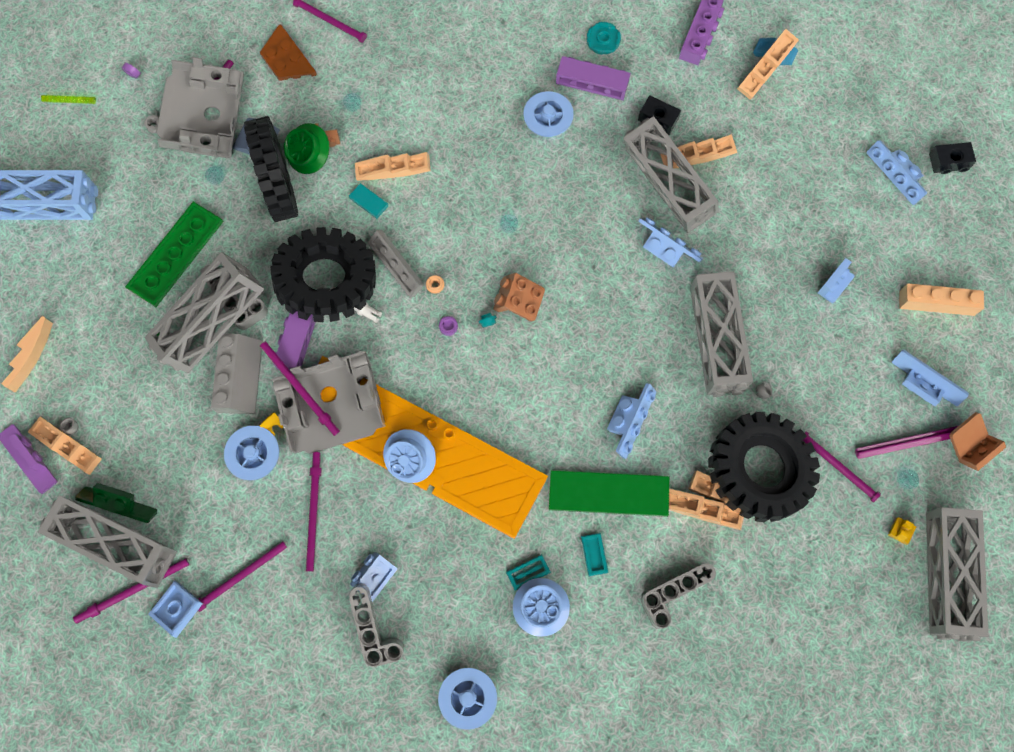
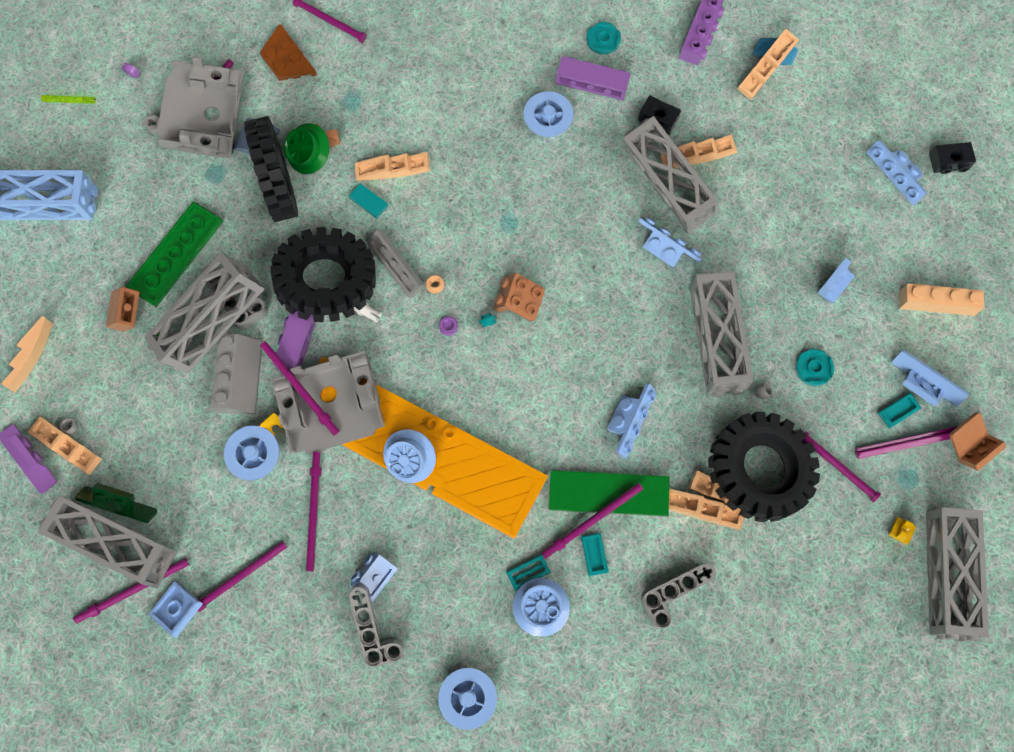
(122, 309): none -> nougat brick
(560, 543): none -> magenta bar
(814, 367): none -> teal tile
(899, 410): none -> teal tile

